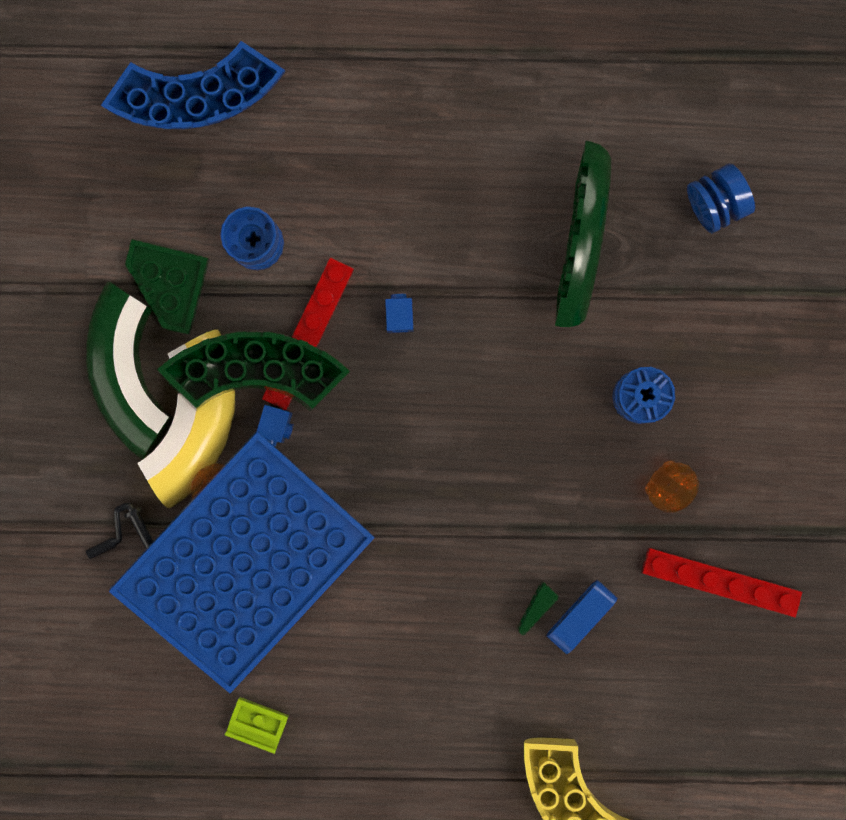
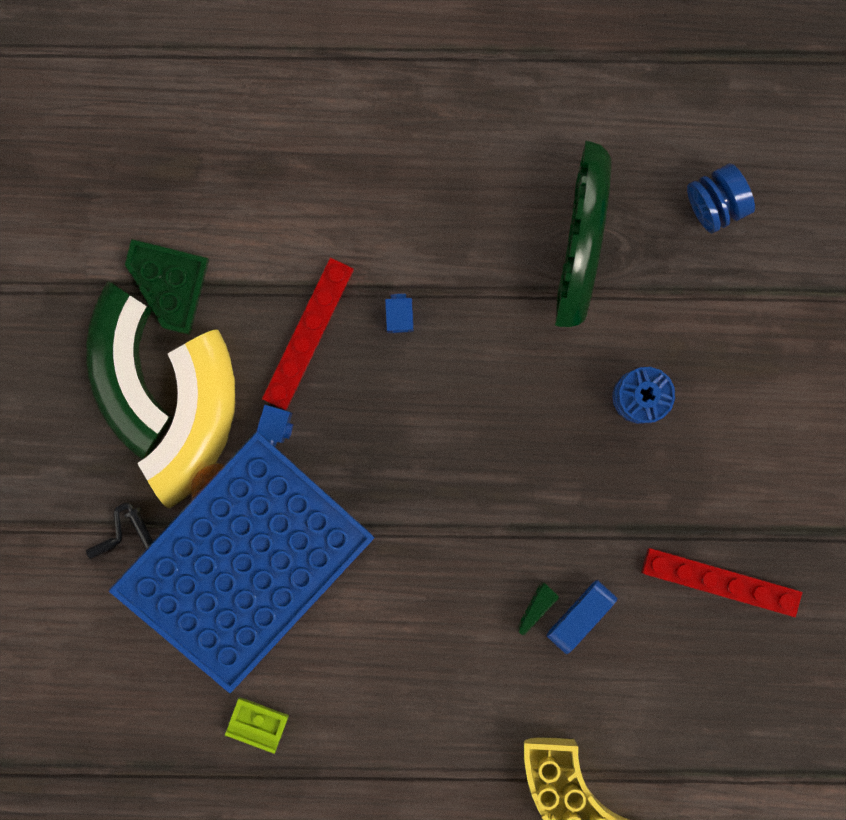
(197, 97): blue brick -> none
(242, 228): blue wheel -> none
(253, 361): dark green brick -> none
(665, 496): clear orange plate -> none

